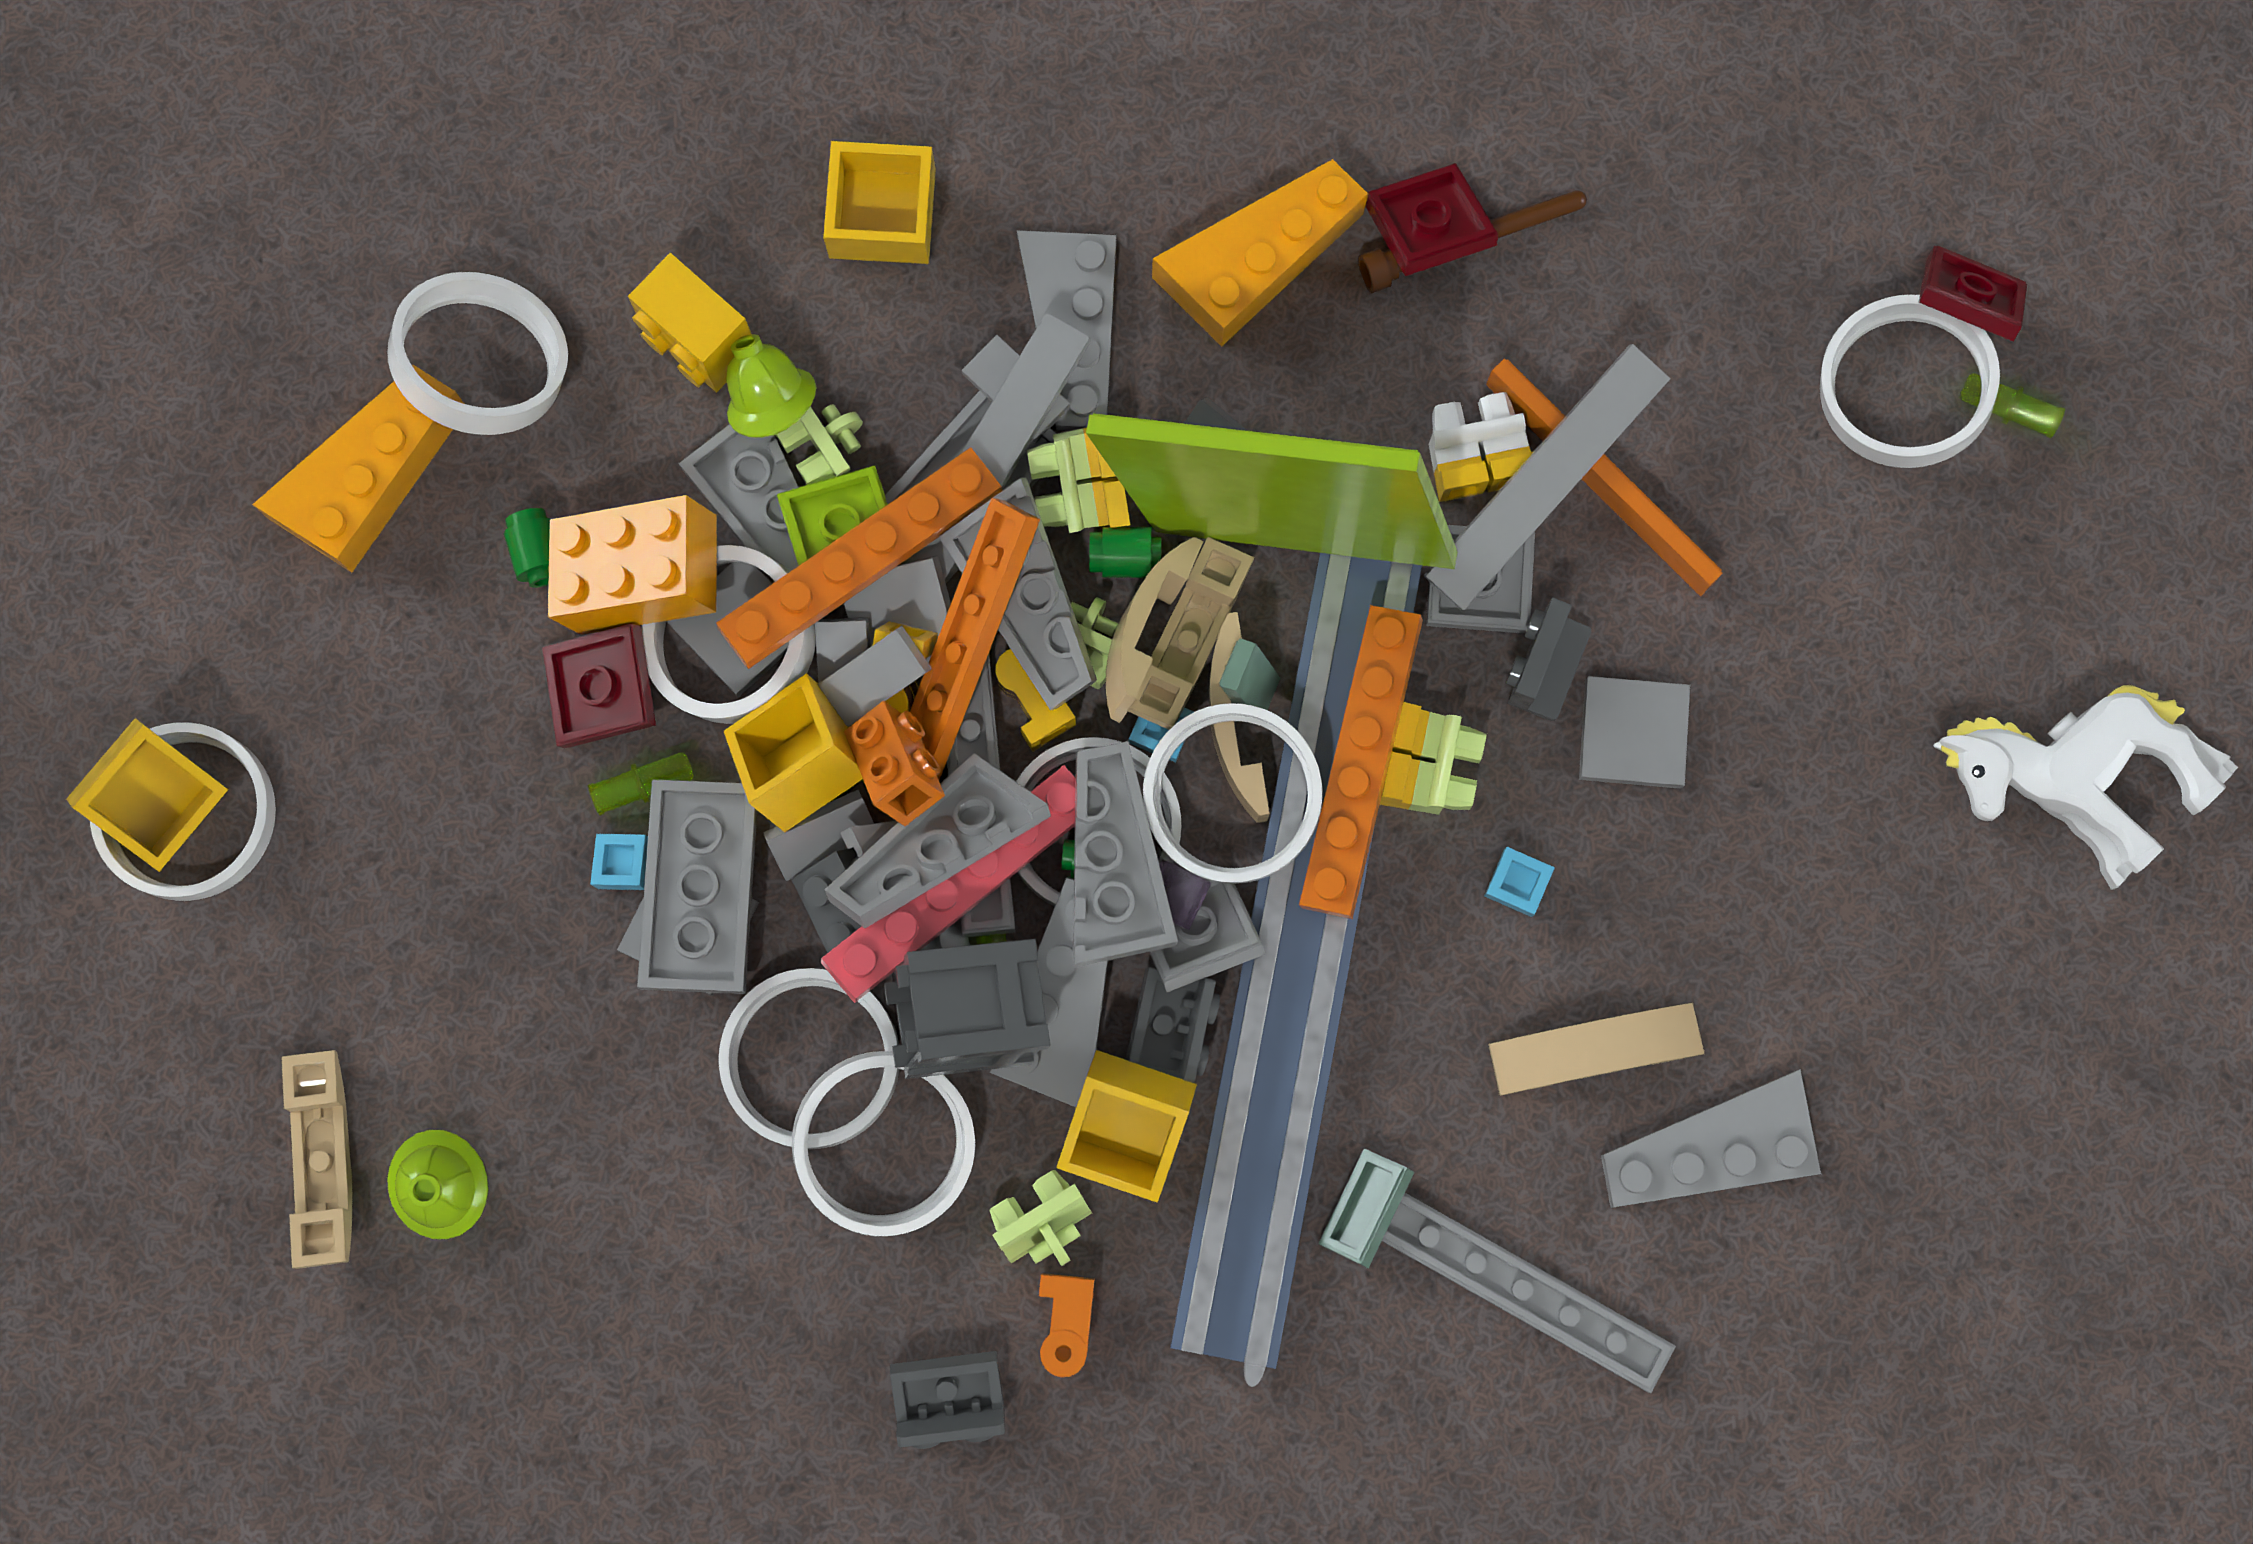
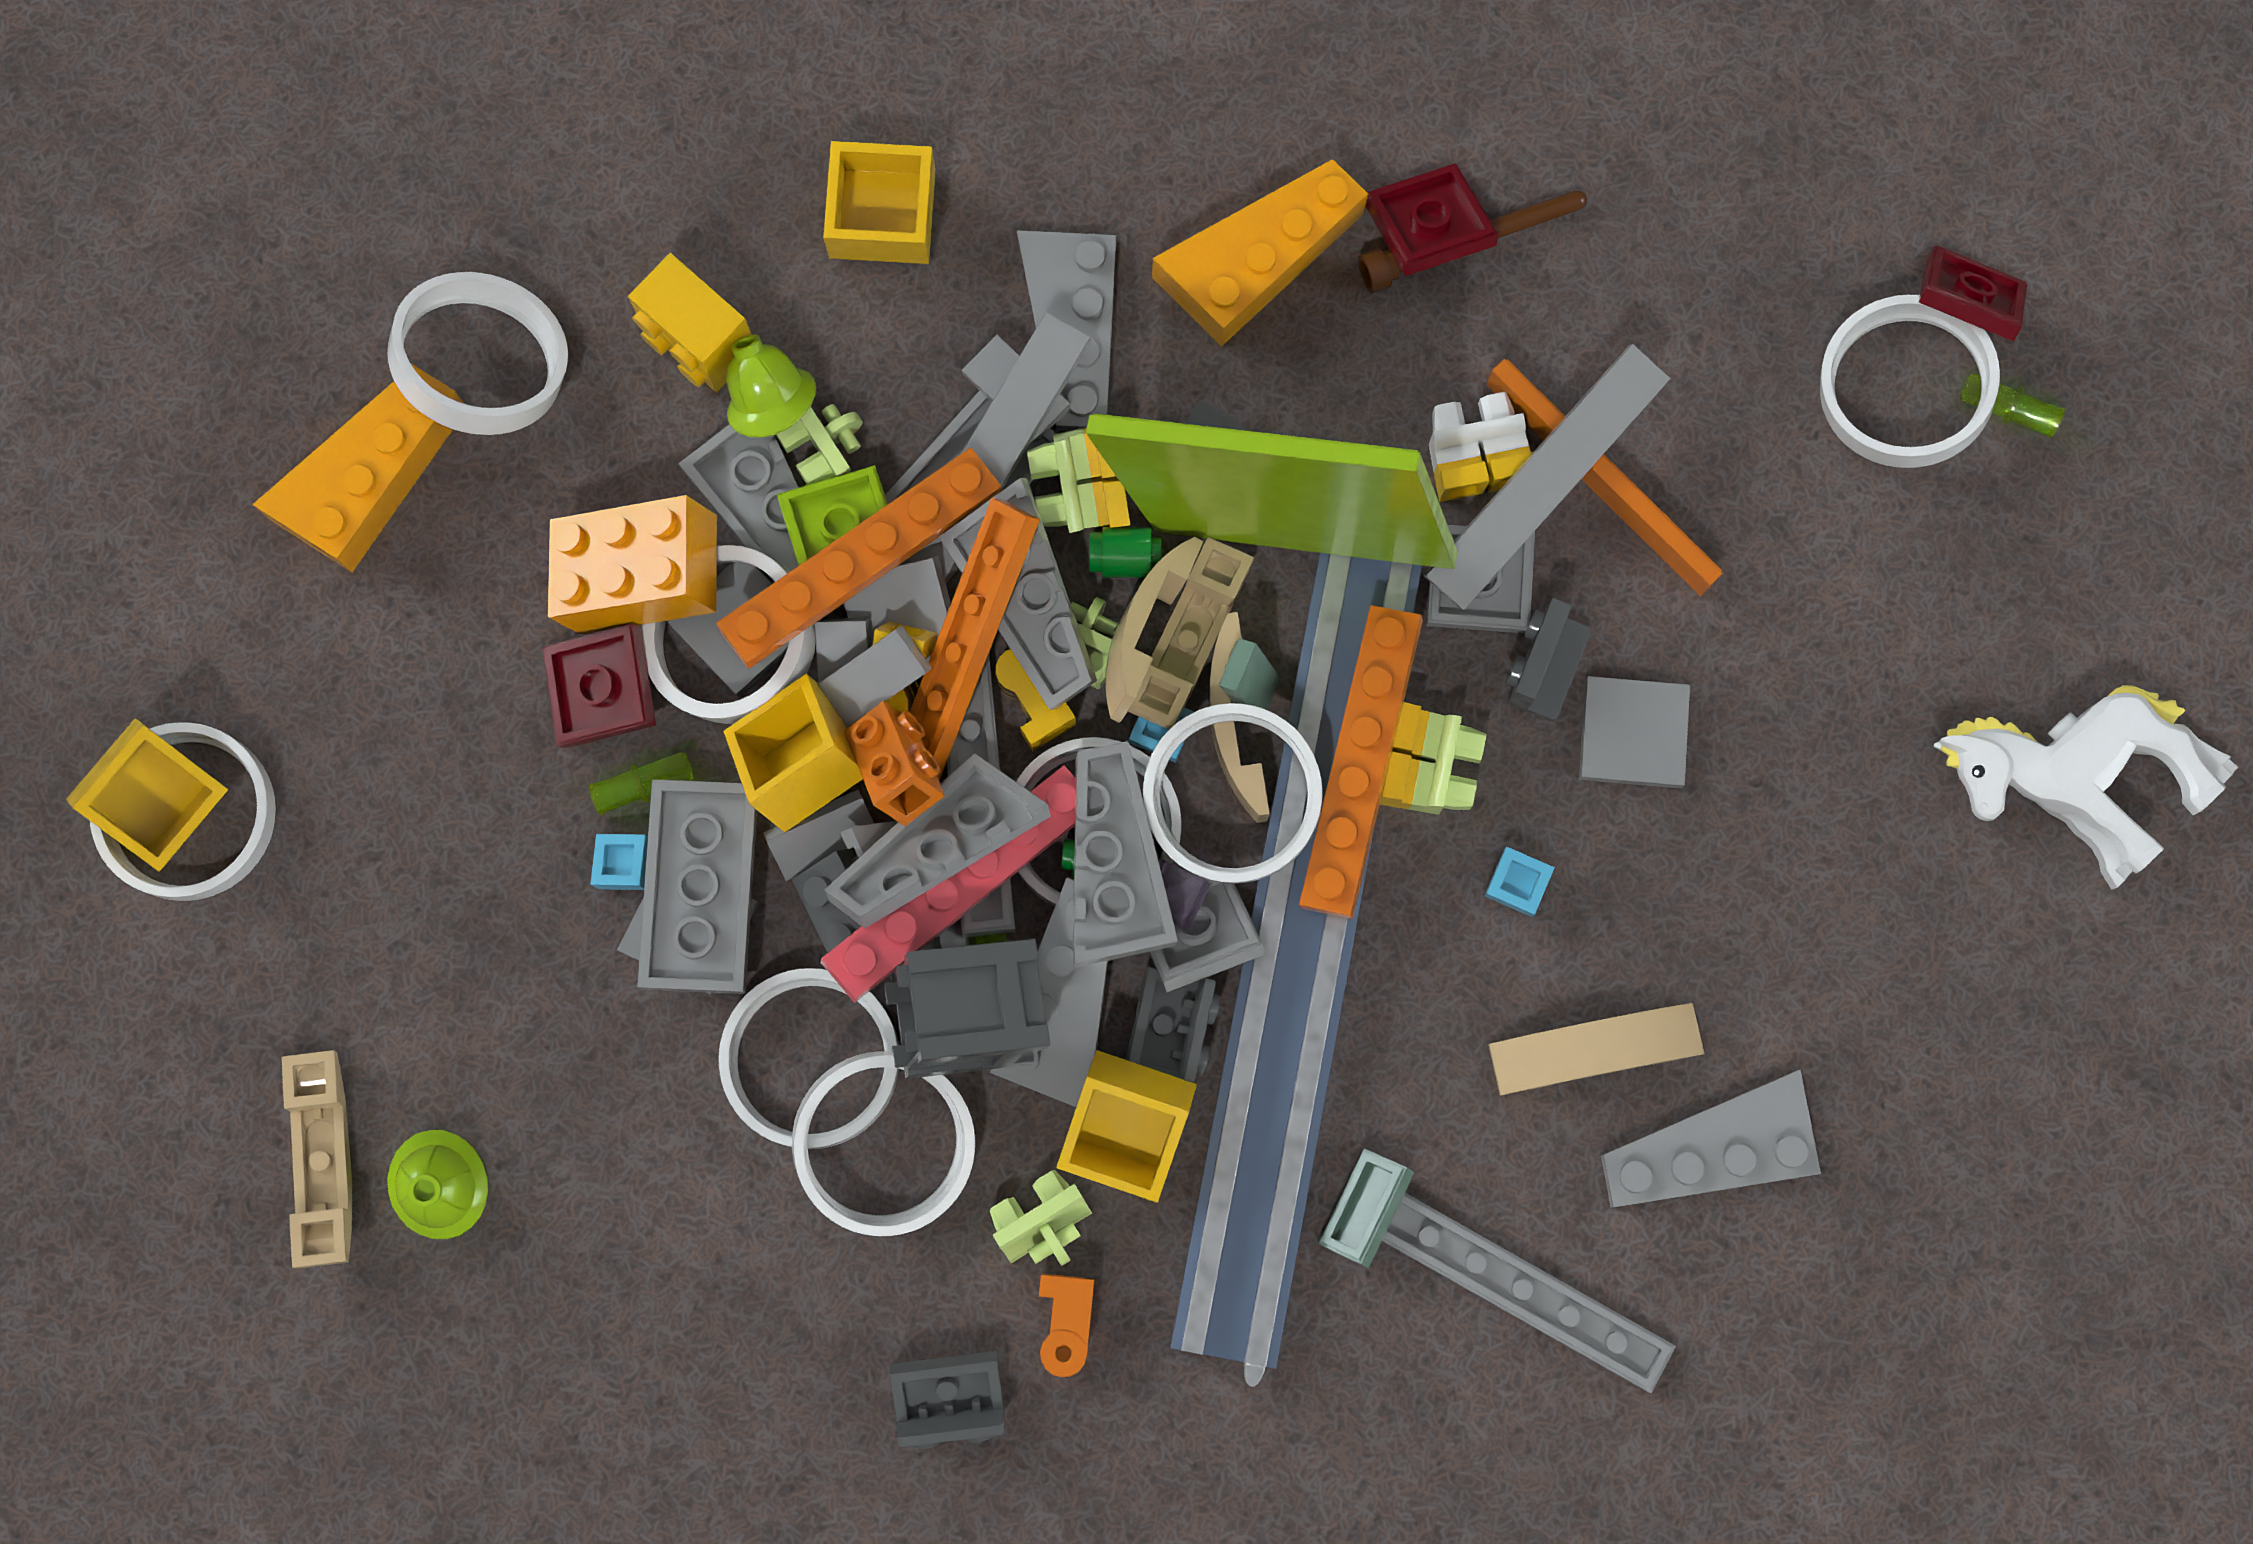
(528, 545): green brick -> none

